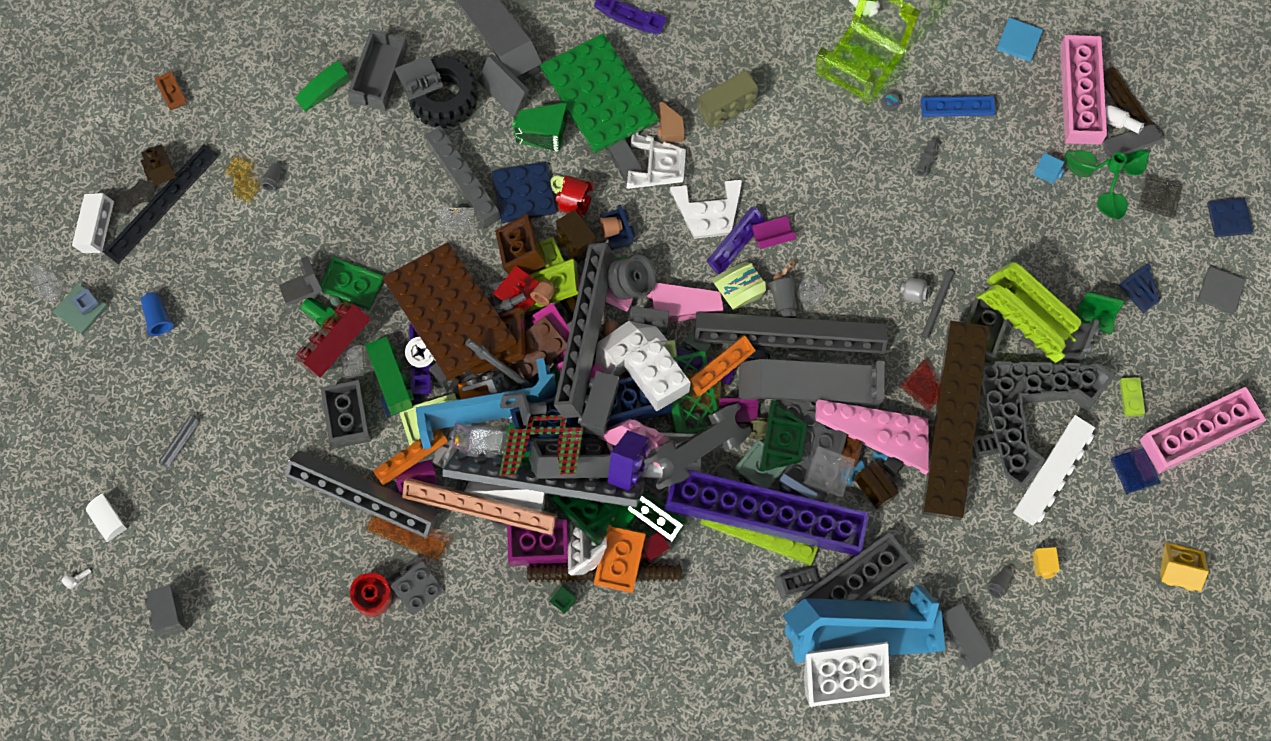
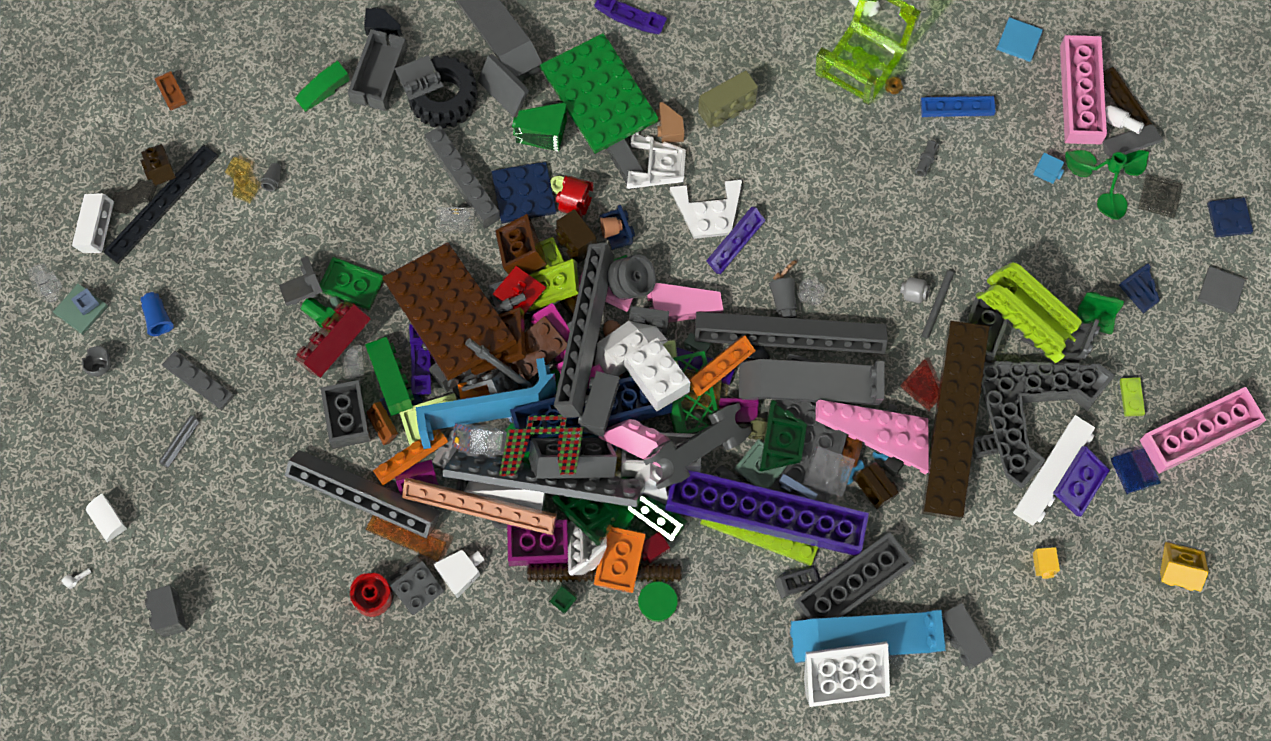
(97, 361): none -> dark grey hair
(198, 380): none -> dark grey plate
(381, 21): none -> black slope
(382, 423): none -> dark orange plate
(412, 350): white gear -> none
(459, 570): none -> white torso
(525, 407): dark grey bracket -> none
(543, 293): nougat hat -> none
(627, 460): dark purple brick -> none
(650, 476): none -> white slope
(657, 601): none -> green tile
(740, 285): yellowish green slope -> none
(773, 232): magenta panel -> none
(813, 613): dark azure panel -> none
(890, 102): dark grey tile -> none
(893, 81): none -> pearl gold plate
(999, 585): dark grey cone -> none
(1081, 481): none -> dark purple tile

